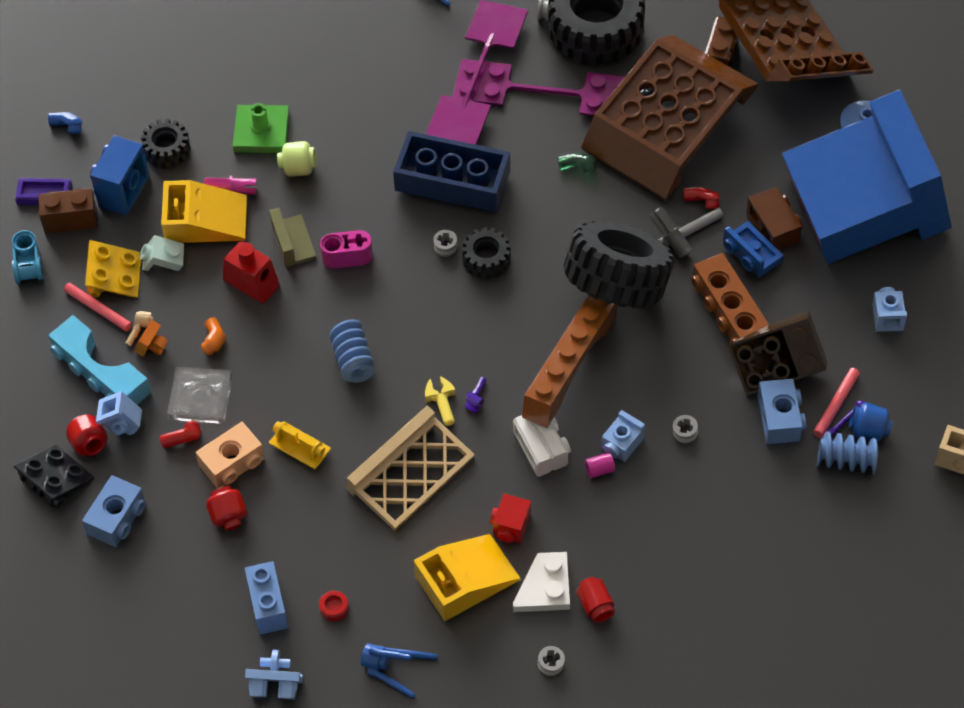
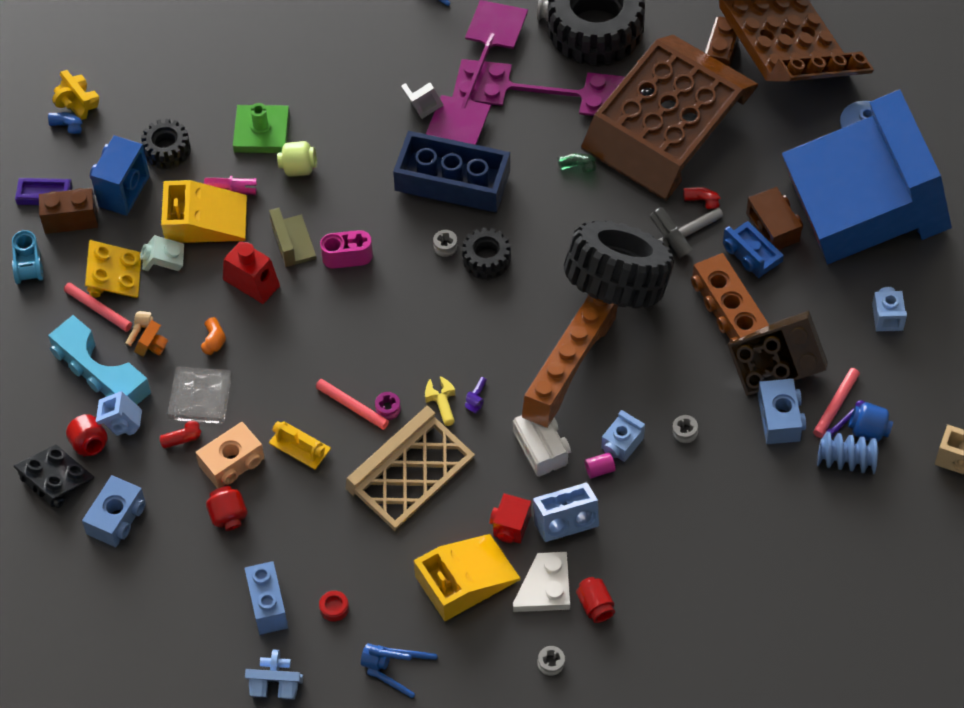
(72, 95): none -> yellow hips
(352, 351): medium blue piece -> none
(352, 404): none -> coral bar
(387, 397): none -> magenta bush
(424, 100): none -> light grey panel
(566, 512): none -> medium blue brick

